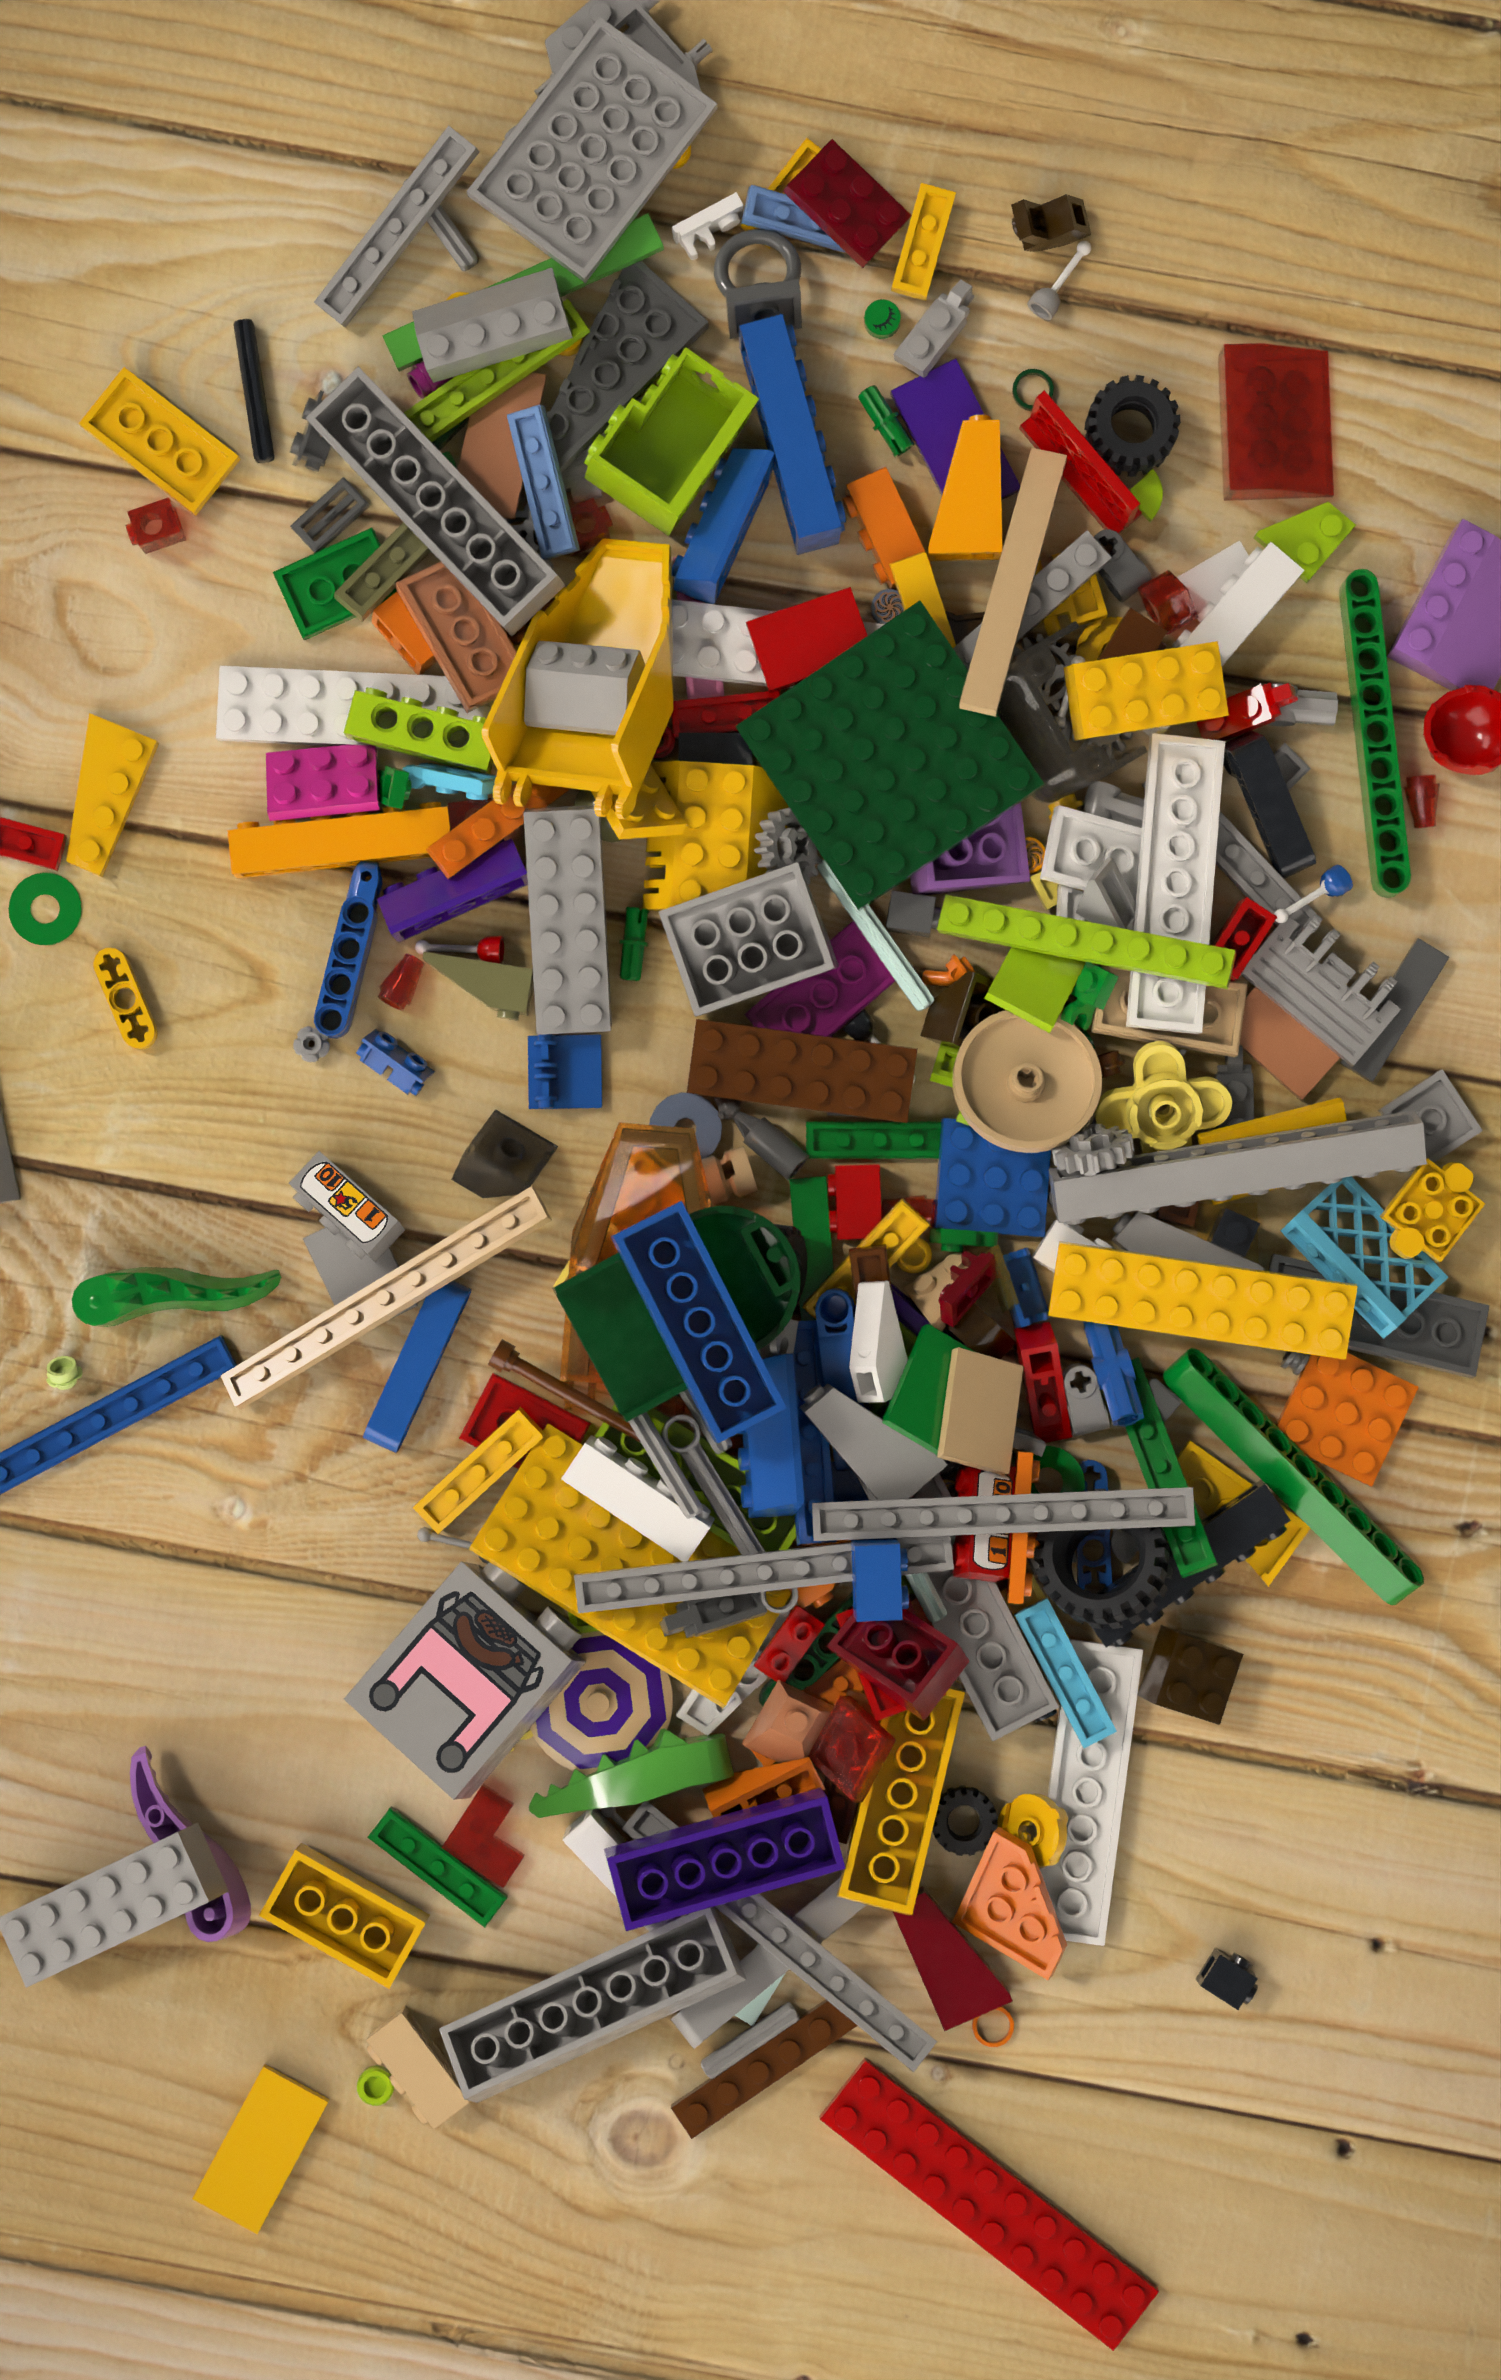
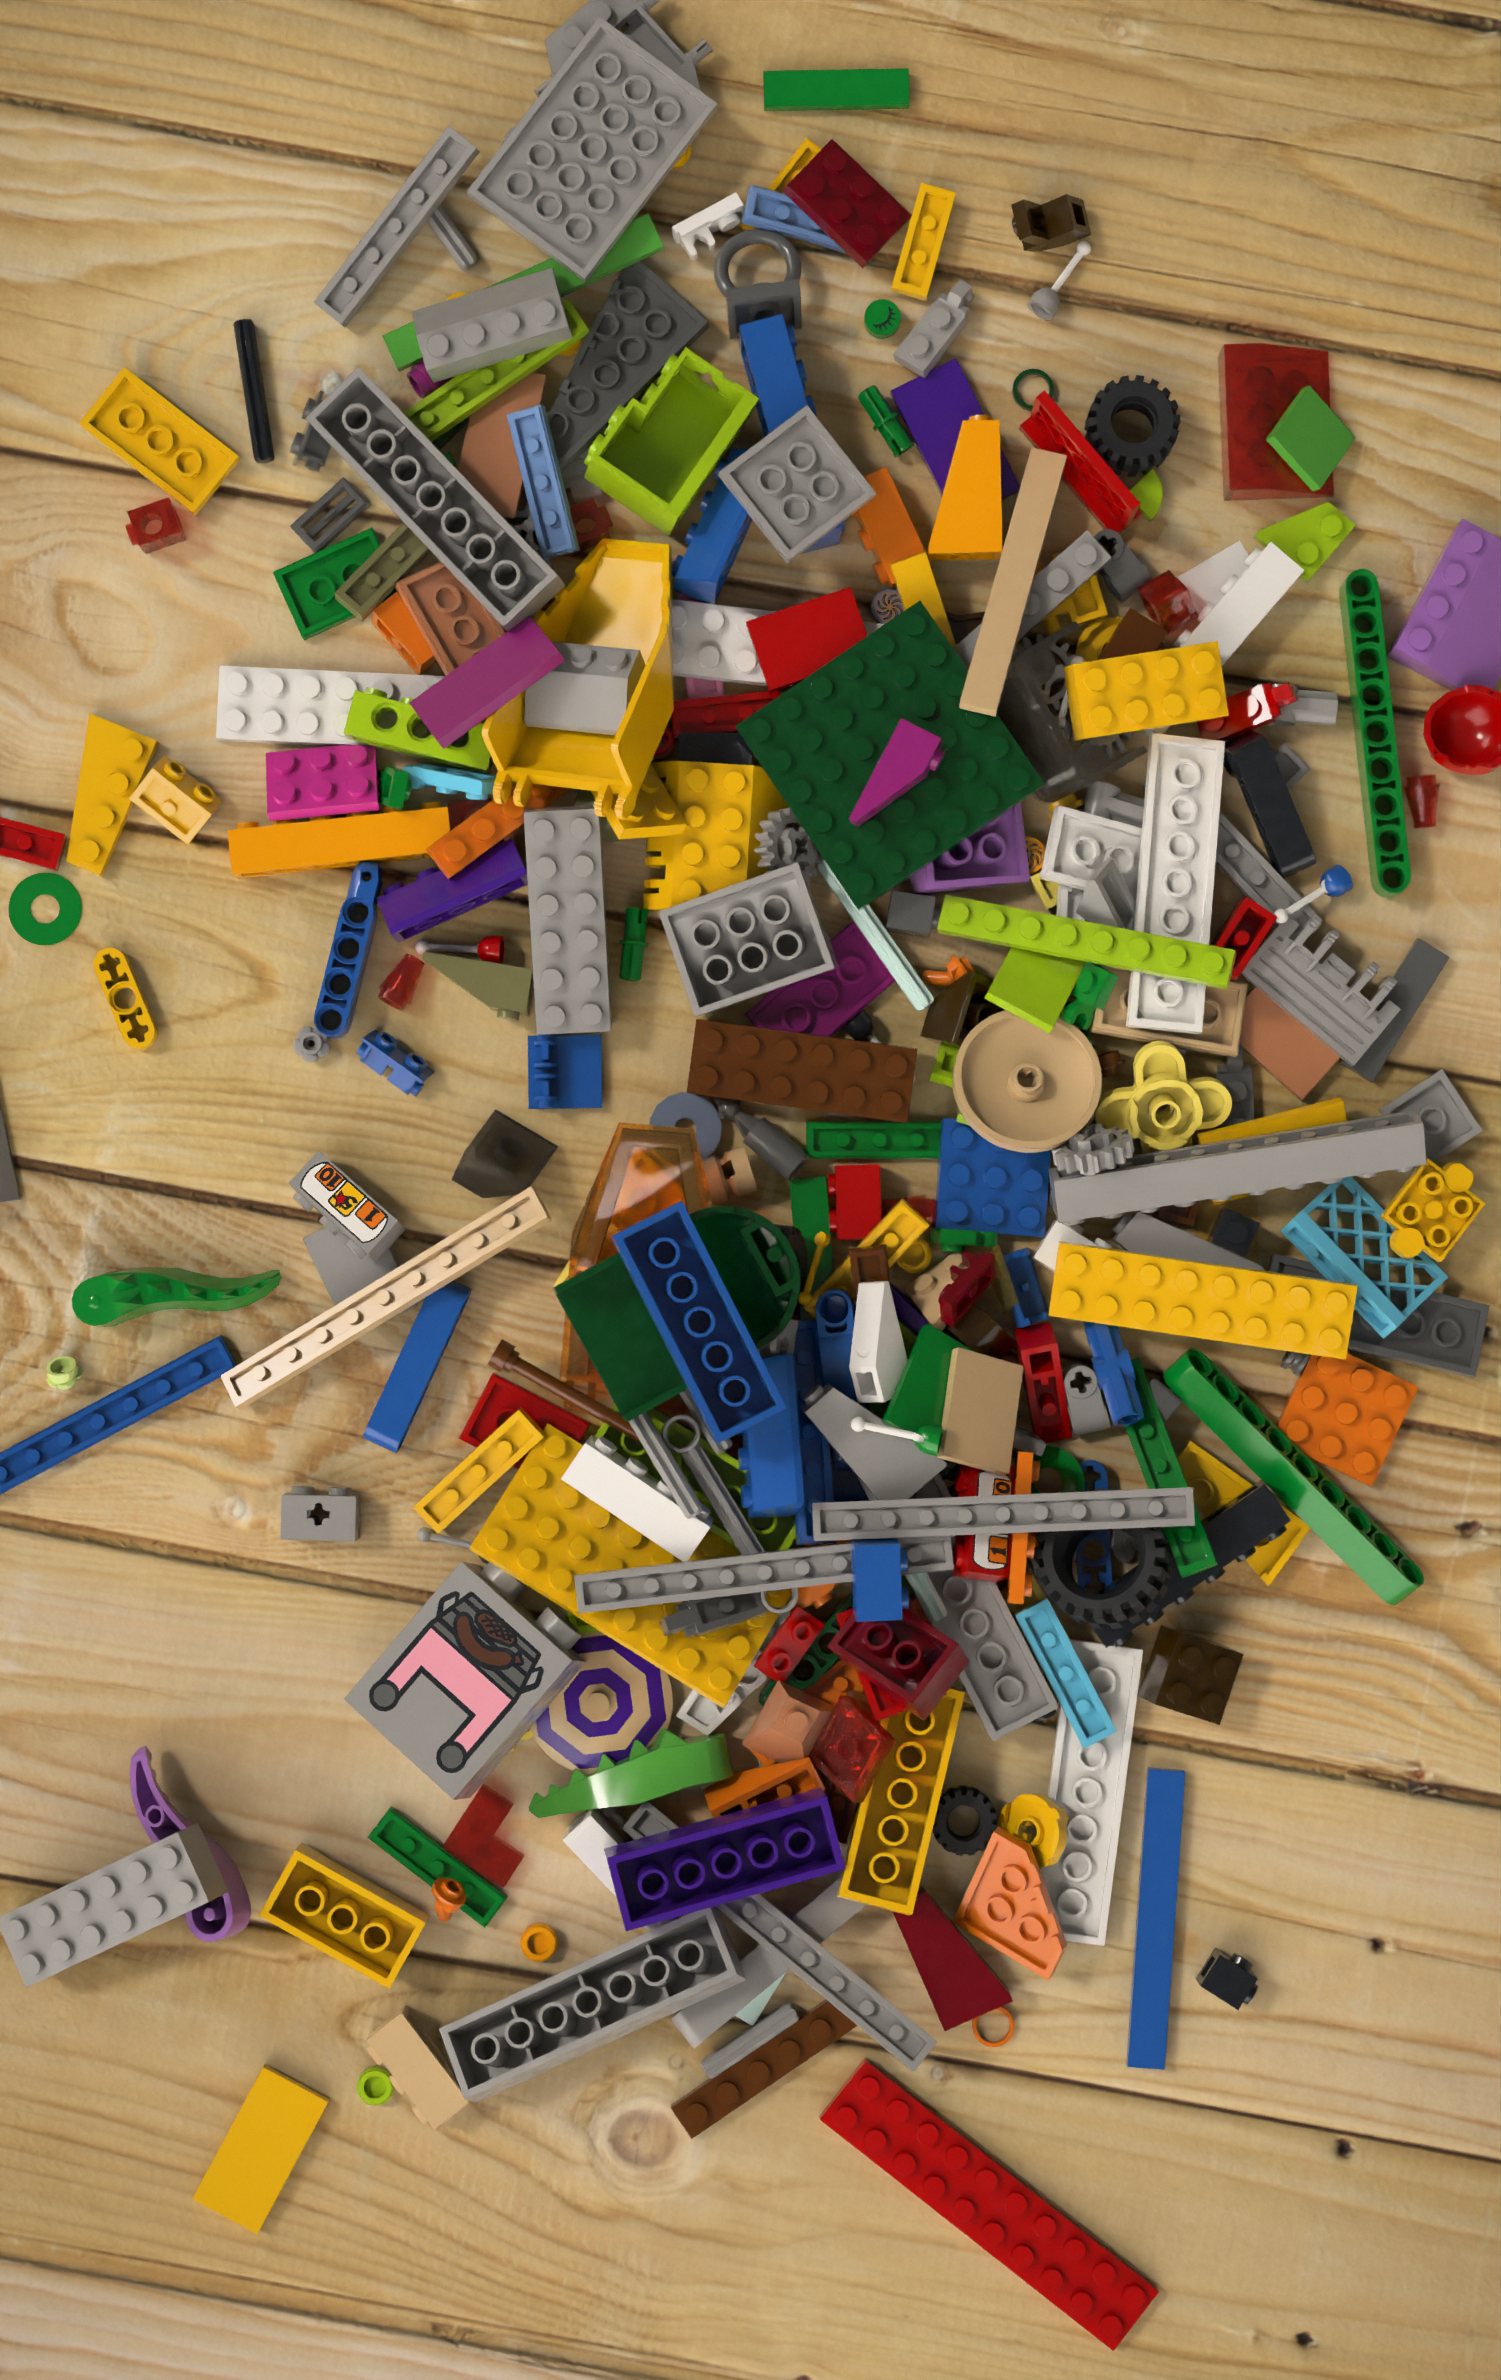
(176, 799): none -> yellow bracket
(299, 1523): none -> light grey brick
(448, 1896): none -> orange plate
(487, 682): none -> magenta tile
(539, 1942): none -> light orange tile
(797, 484): none -> light grey plate
(822, 1241): none -> yellow hinge
(836, 89): none -> green tile
(902, 765): none -> magenta slope
(926, 1438): none -> hinge
(1155, 1918): none -> blue tile
(1310, 438): none -> bright green tile

